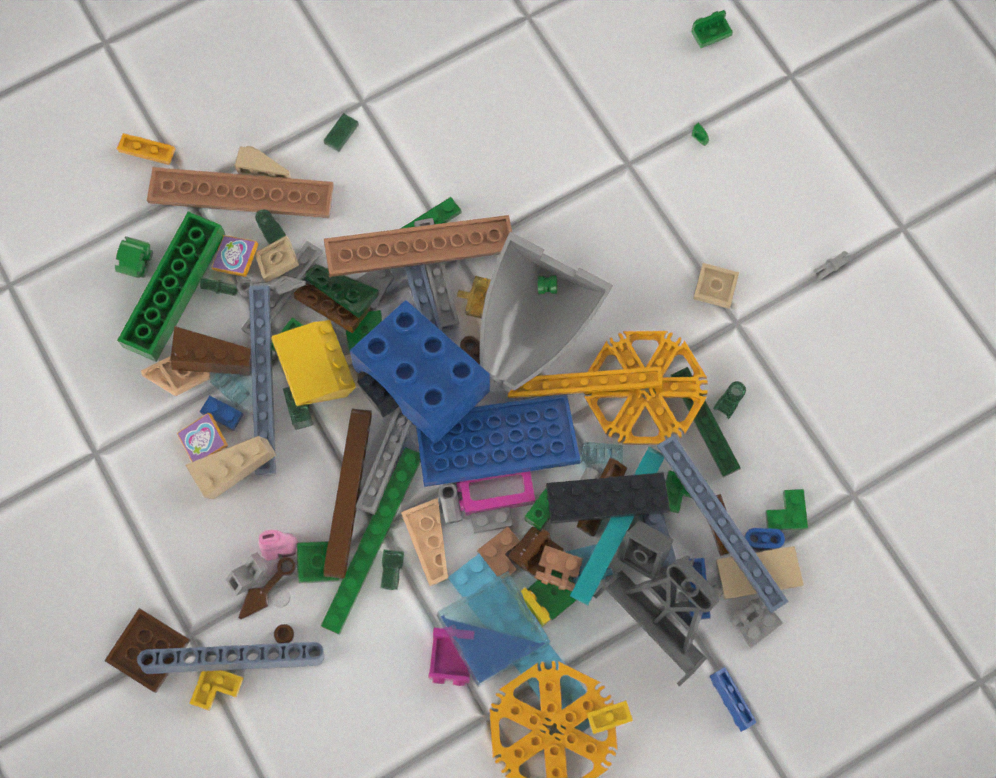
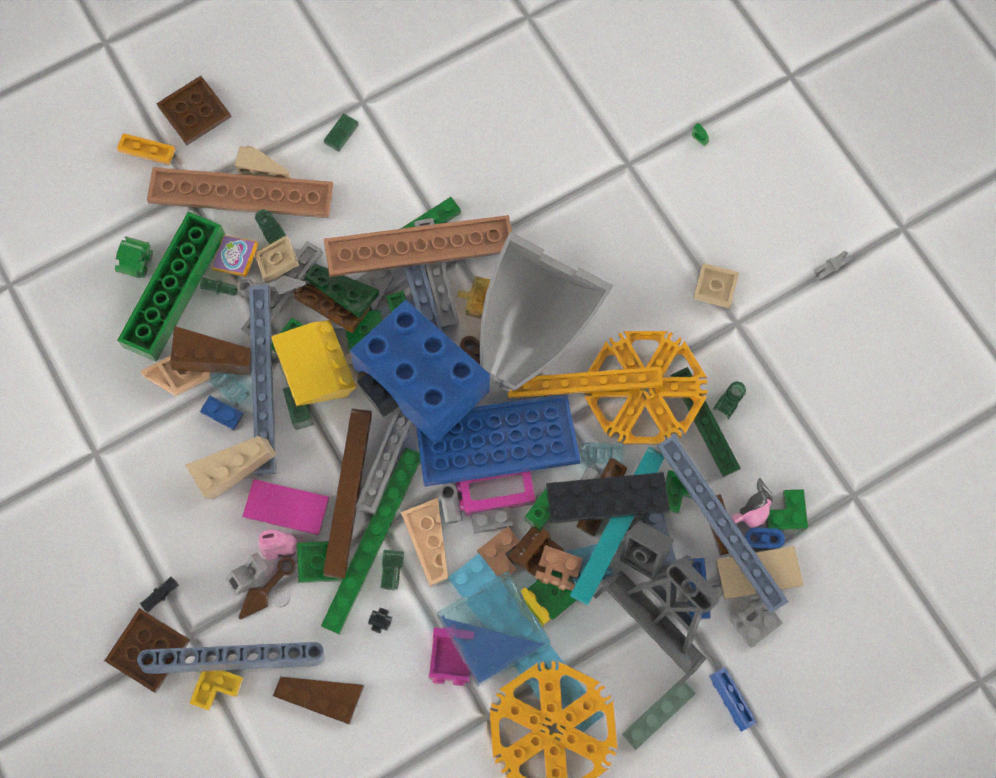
(159, 594): none -> black pin
(193, 110): none -> reddish brown plate
(202, 438): tile -> none
(284, 634): reddish brown plate -> none
(286, 507): none -> dark pink tile
(323, 697): none -> reddish brown wing
(380, 620): none -> black gear
(395, 300): none -> green plate
(547, 284): green wheel -> none
(609, 717): yellow plate -> none
(658, 714): none -> sand green plate
(711, 29): green bracket -> none
(757, 507): none -> hair

